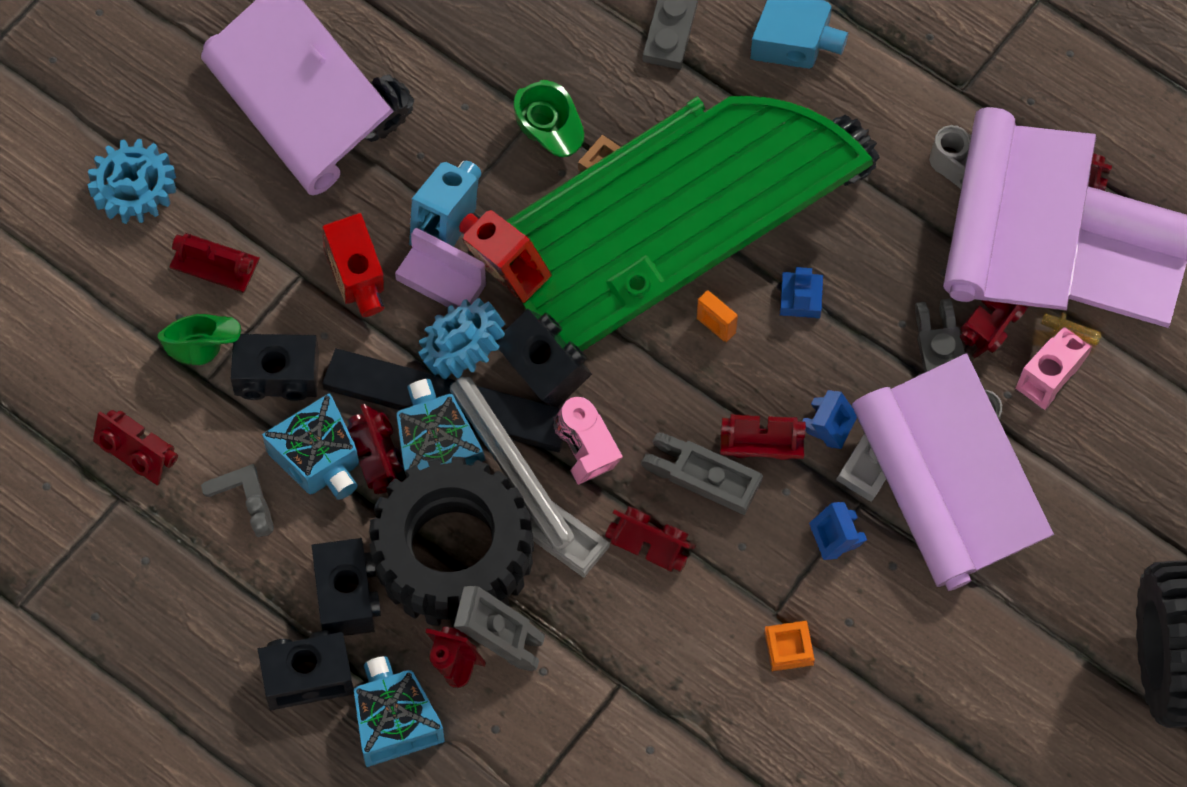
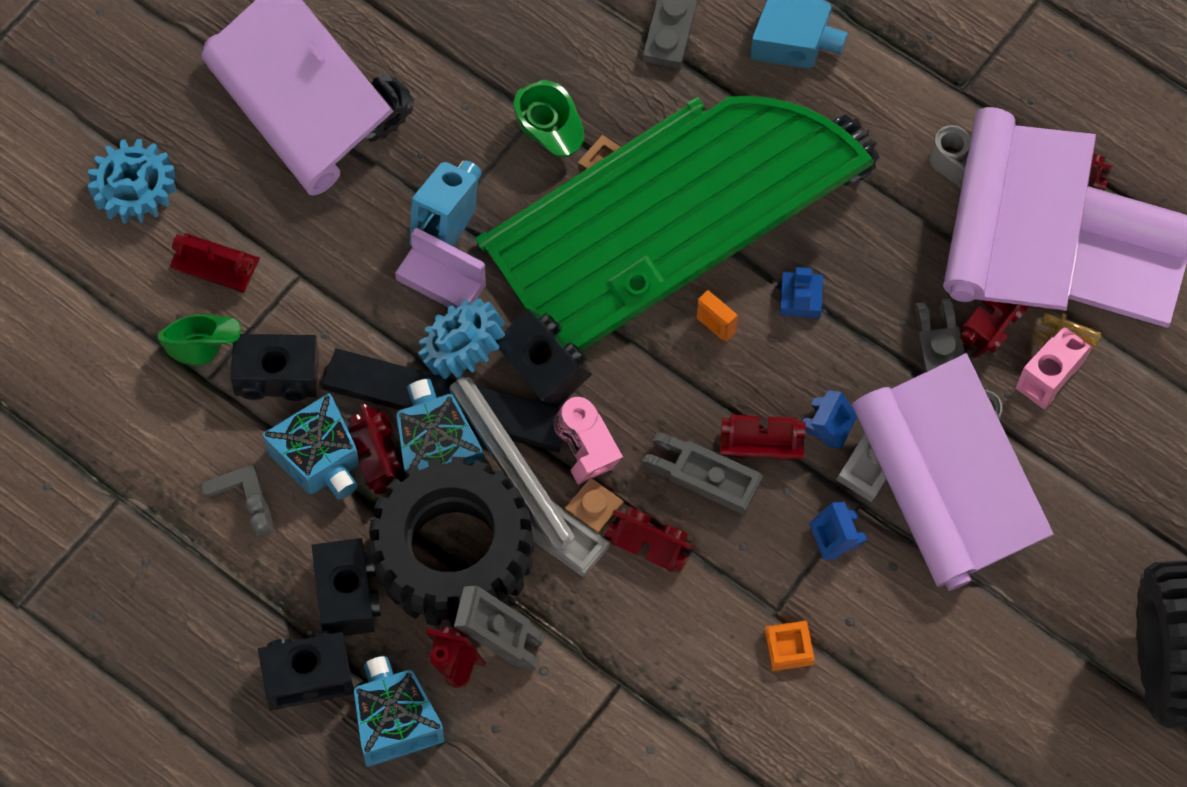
(120, 437): dark red hinge -> none
(354, 263): red torso -> none
(497, 245): red torso -> none
(594, 506): none -> medium nougat plate

